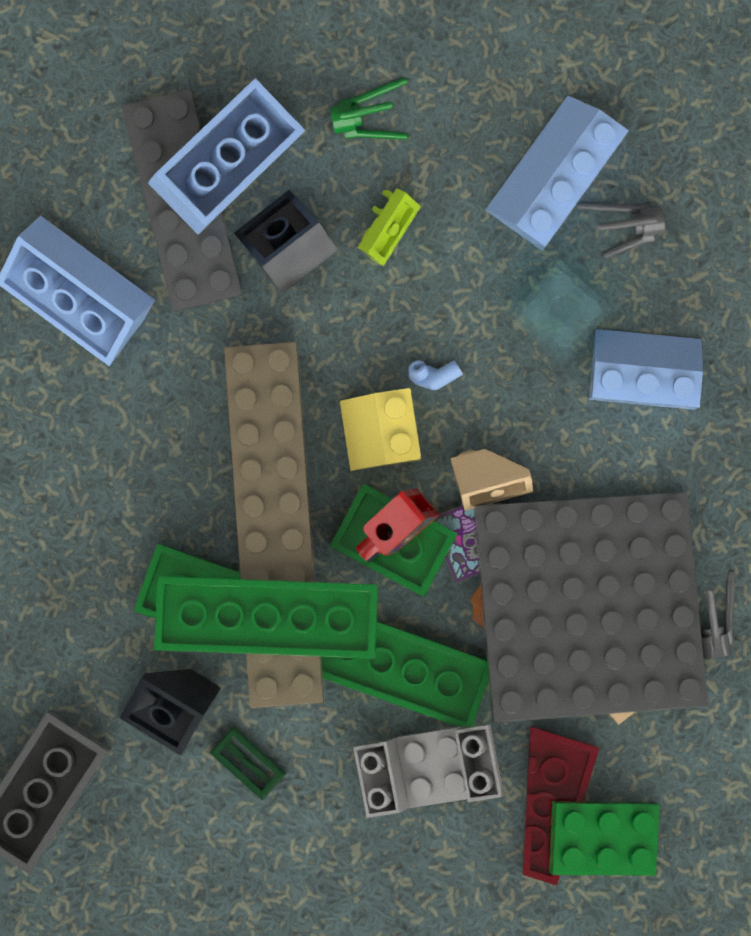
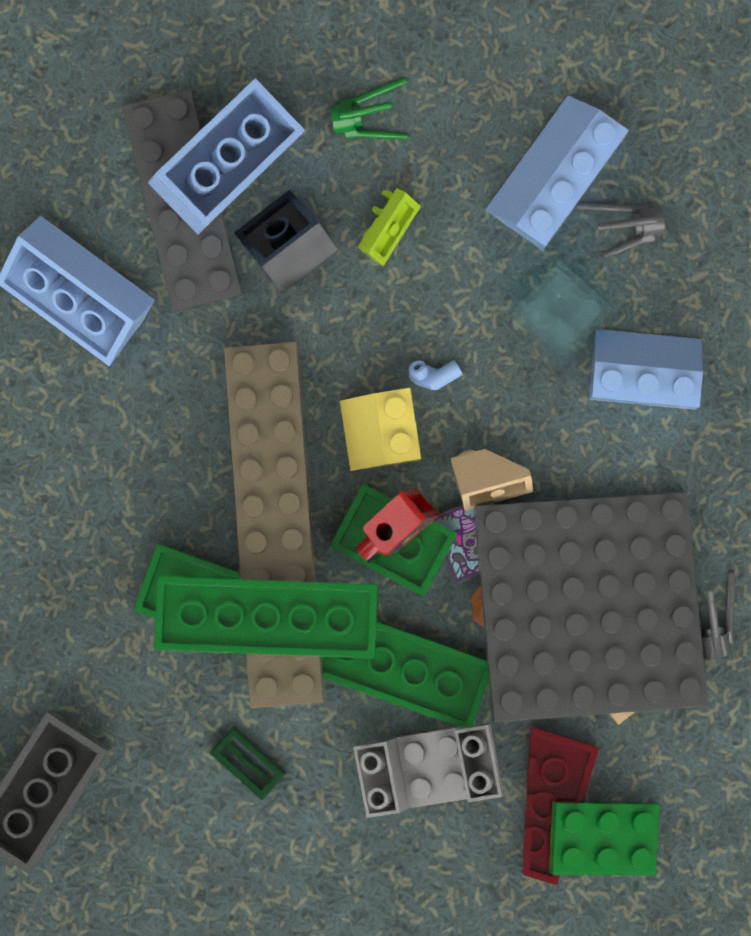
(170, 706): black slope -> none

